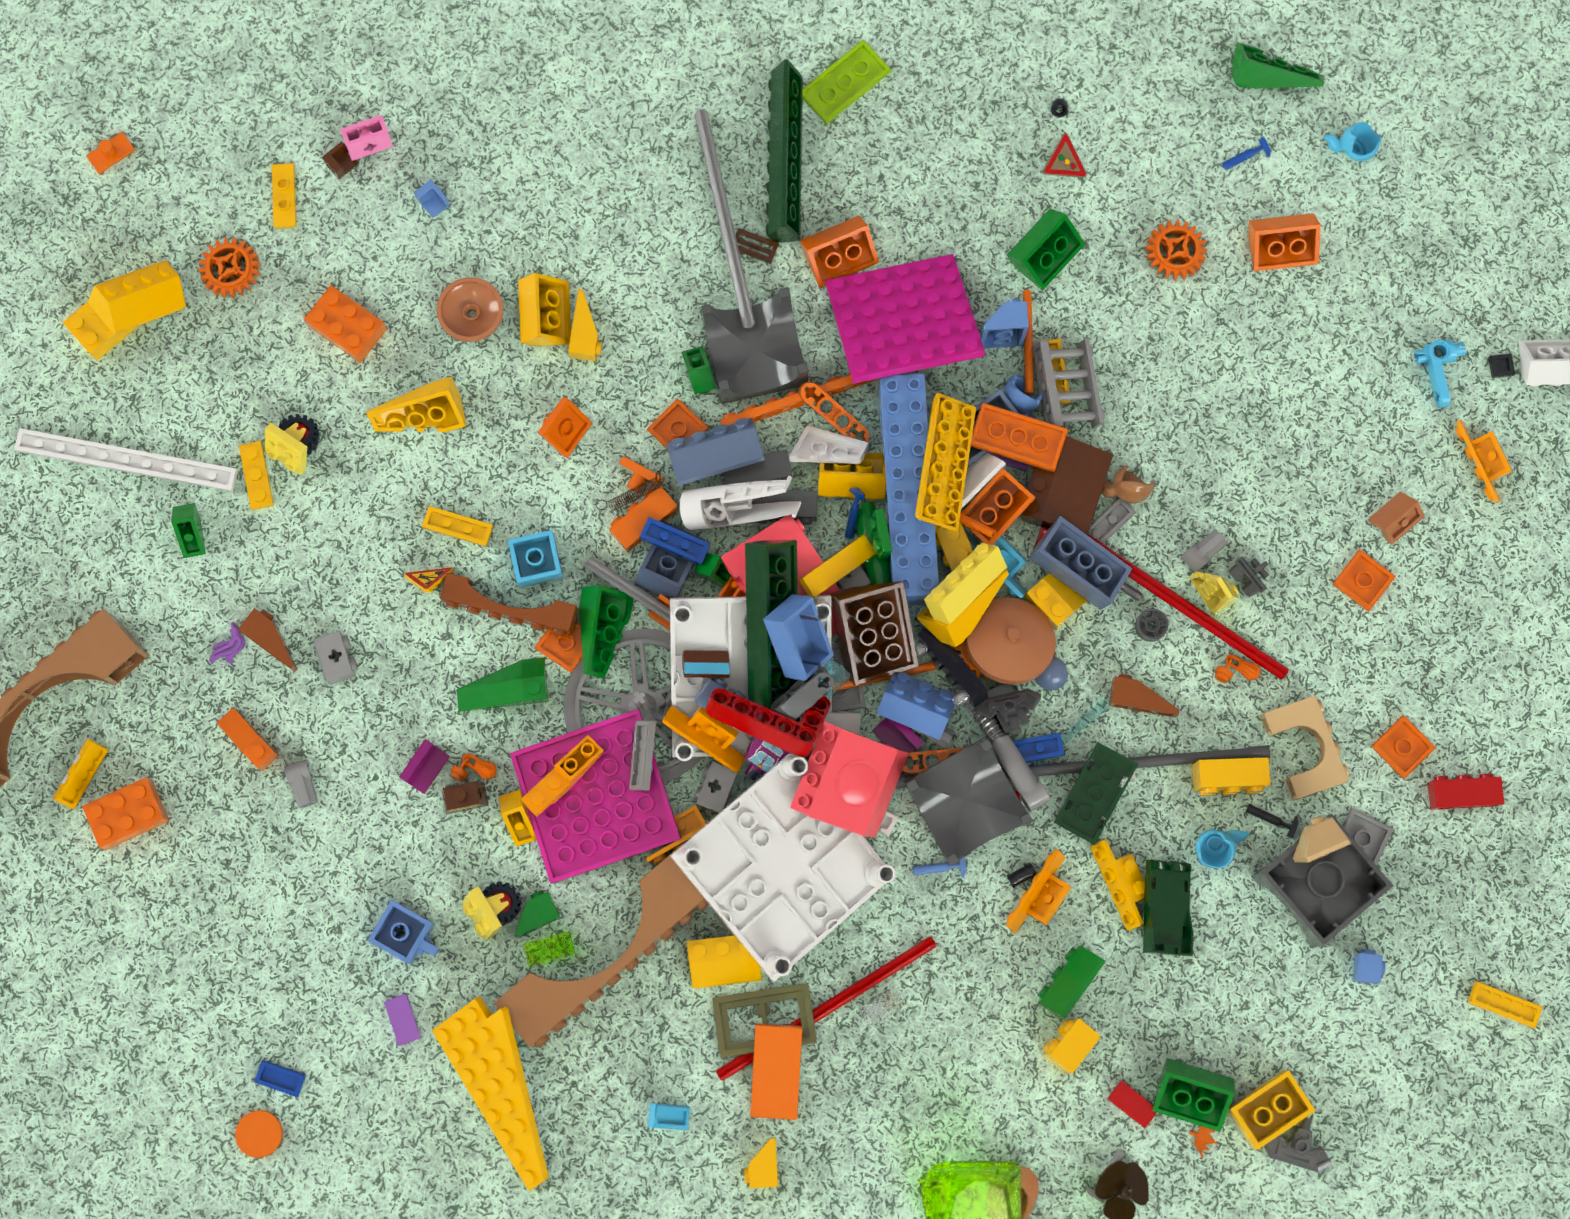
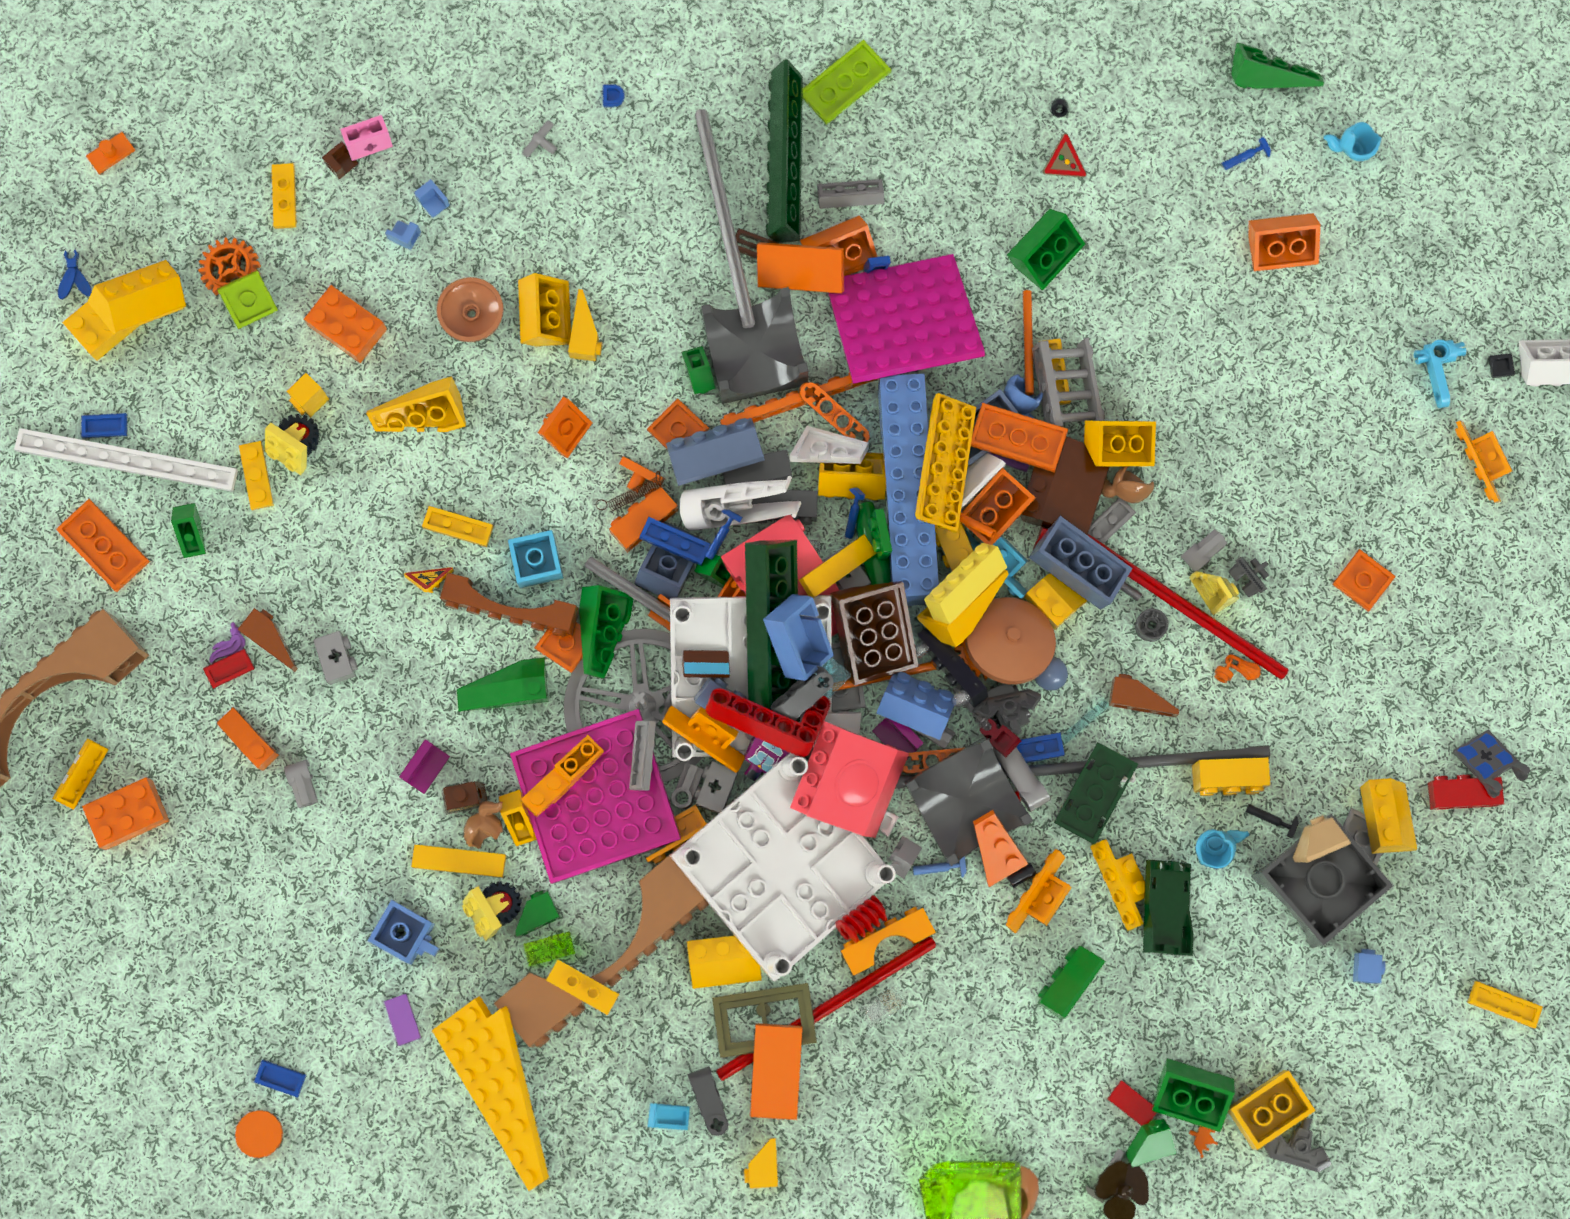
(73, 276): none -> blue piece
(102, 545): none -> orange tile
(104, 425): none -> blue tile
(228, 668): none -> red tile
(247, 299): none -> lime tile
(307, 396): none -> yellow brick
(404, 234): none -> medium blue panel
(458, 861): none -> yellow tile
(483, 768): orange piece -> none
(483, 824): none -> medium nougat hair
(539, 139): none -> light grey piece
(582, 987): none -> yellow plate
(612, 95): none -> blue tile
(688, 784): none -> light grey piece
(708, 1099): none -> dark grey piece
(721, 535): none -> blue piece
(800, 267): none -> orange tile
(851, 196): none -> light grey slope
(861, 919): none -> red piece
(877, 263): none -> blue tile
(904, 856): none -> light grey brick
(914, 927): none -> light orange arch
(997, 848): none -> orange wing
(1001, 738): none -> dark red plate
(1006, 326): medium blue slope -> none
(1070, 1045): yellow brick -> none
(1120, 442): none -> yellow slope
(1151, 1143): none -> slope
(1185, 235): orange gear -> none
(1308, 716): tan arch -> none
(1388, 816): none -> yellow slope
(1397, 517): nougat panel -> none
(1403, 747): orange tile -> none
(1488, 759): none -> dark grey flag

